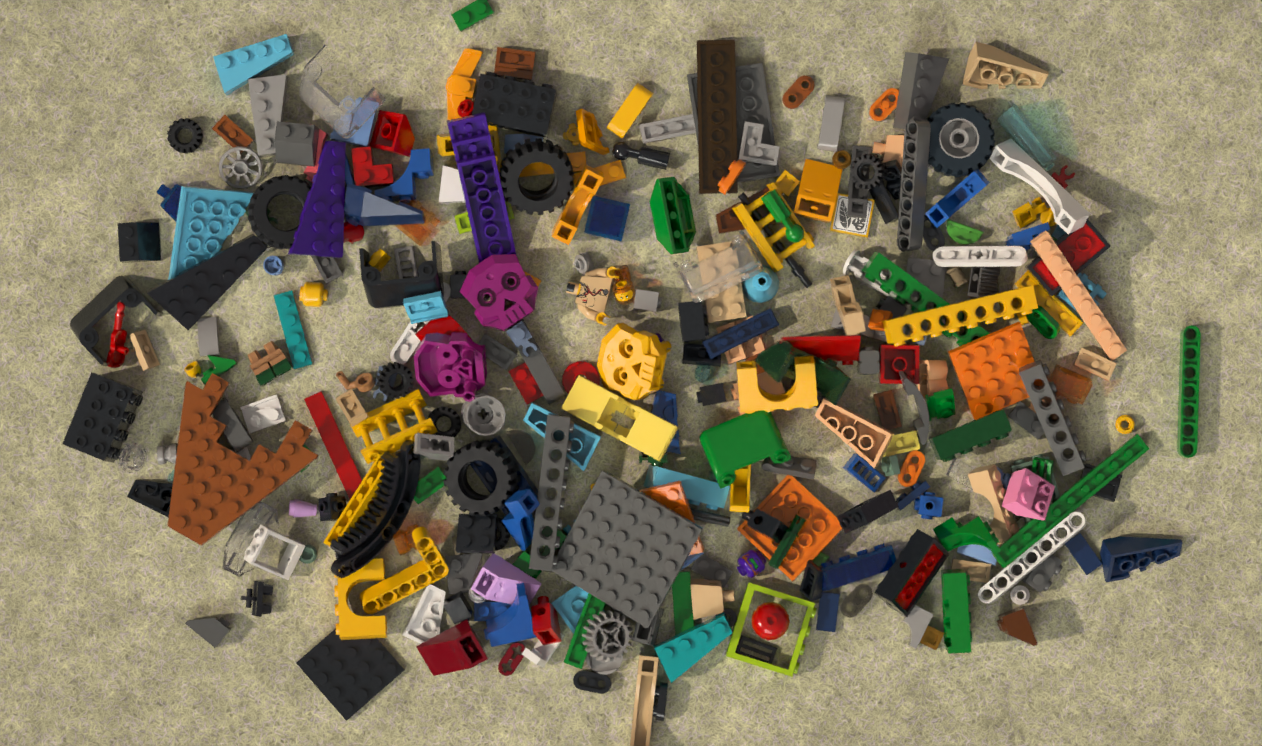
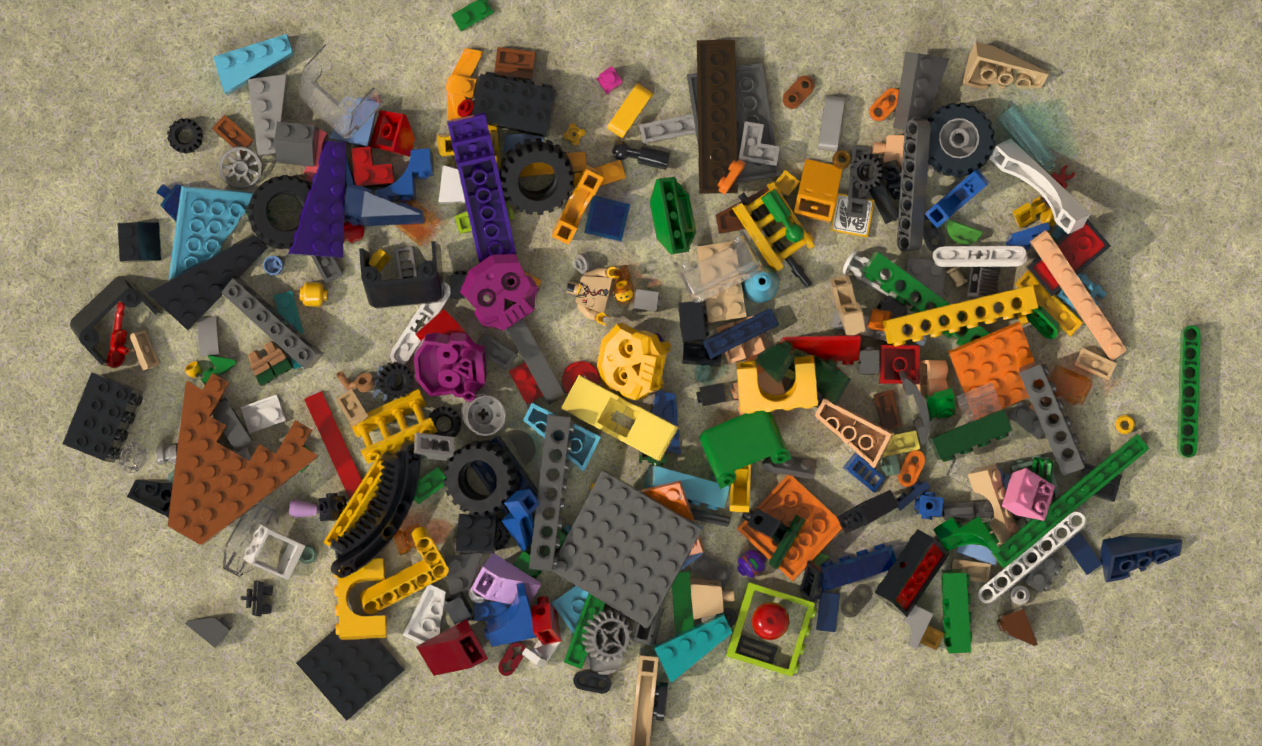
(272, 323): none -> dark grey brick
(425, 307): medium azure plate -> none
(520, 335): sand blue plate -> none
(590, 132): light orange wing -> none
(609, 80): none -> dark pink brick
(968, 510): none -> dark grey piece
(979, 403): none -> clear plate

